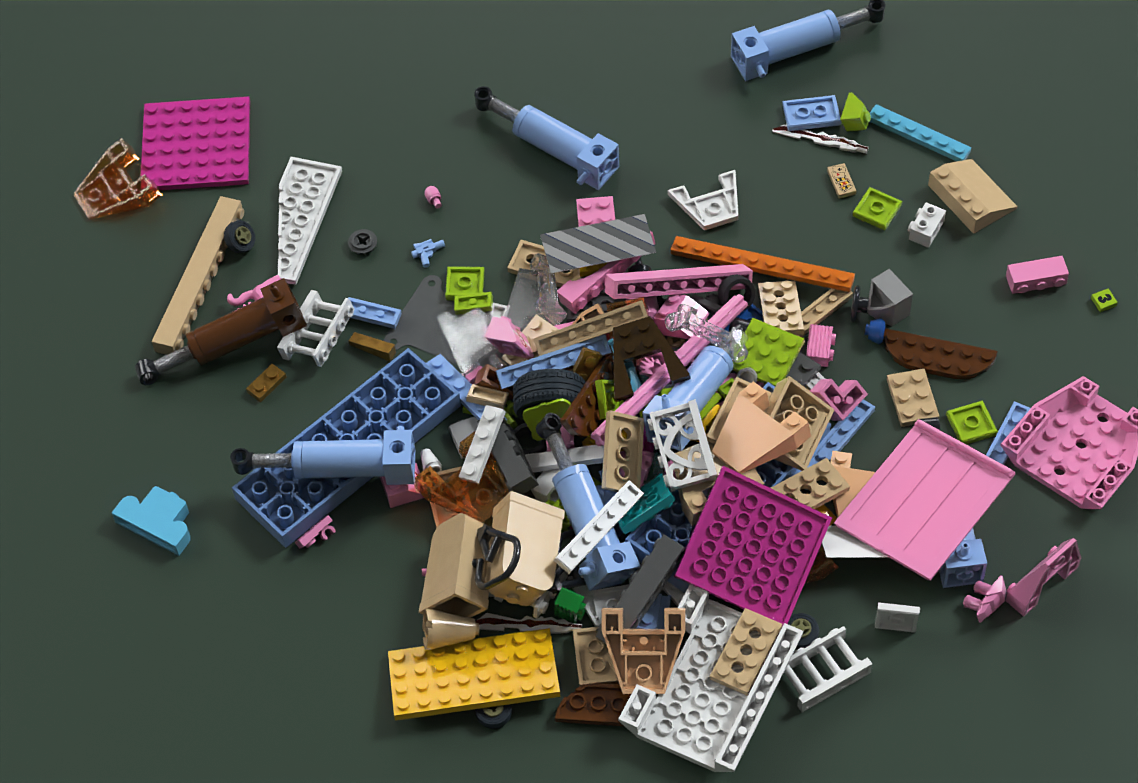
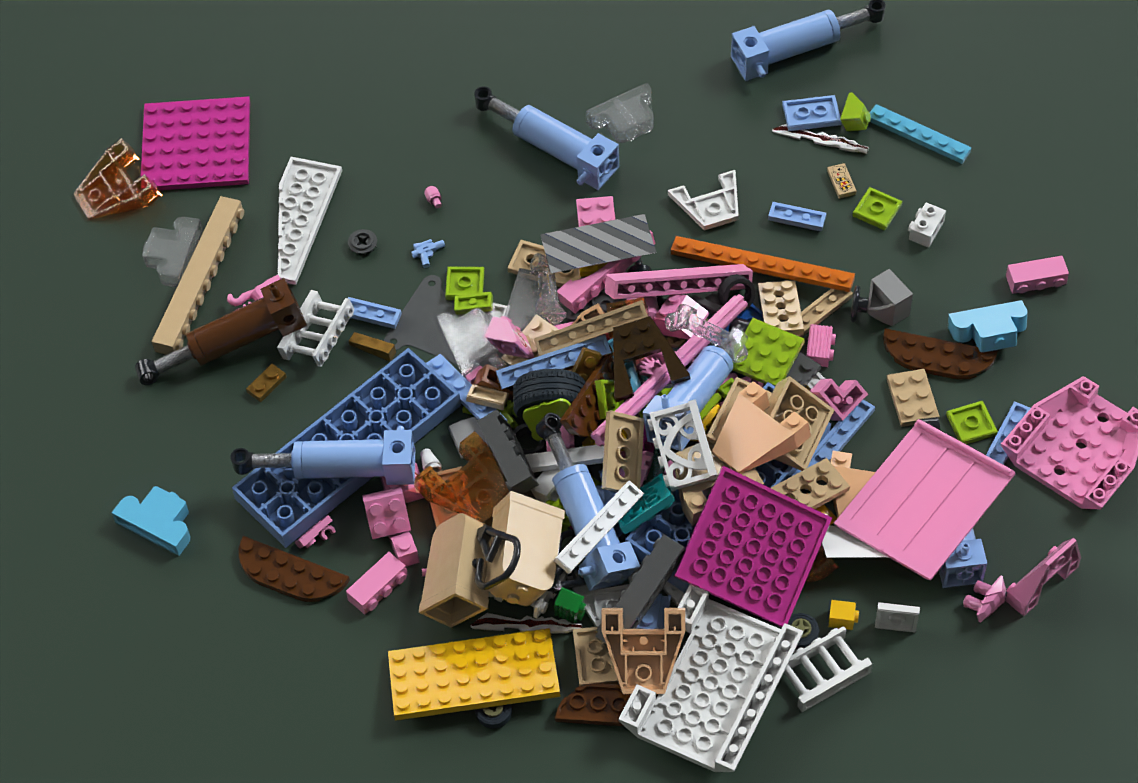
(172, 249): none -> clear brick
(246, 236): black wheel -> none
(288, 573): none -> reddish brown plate
(377, 583): none -> bright pink brick
(386, 512): none -> bright pink brick
(404, 548): none -> bright pink slope
(447, 629): tan cone -> none
(482, 444): white plate -> none
(624, 115): none -> clear brick
(748, 374): light grey tile -> none
(751, 663): tan plate -> none
(797, 216): none -> light blue plate
(843, 614): none -> yellow brick
(875, 330): blue cone -> none
(970, 194): tan slope -> none
(989, 326): none -> medium azure brick
(1104, 300): lime tile -> none

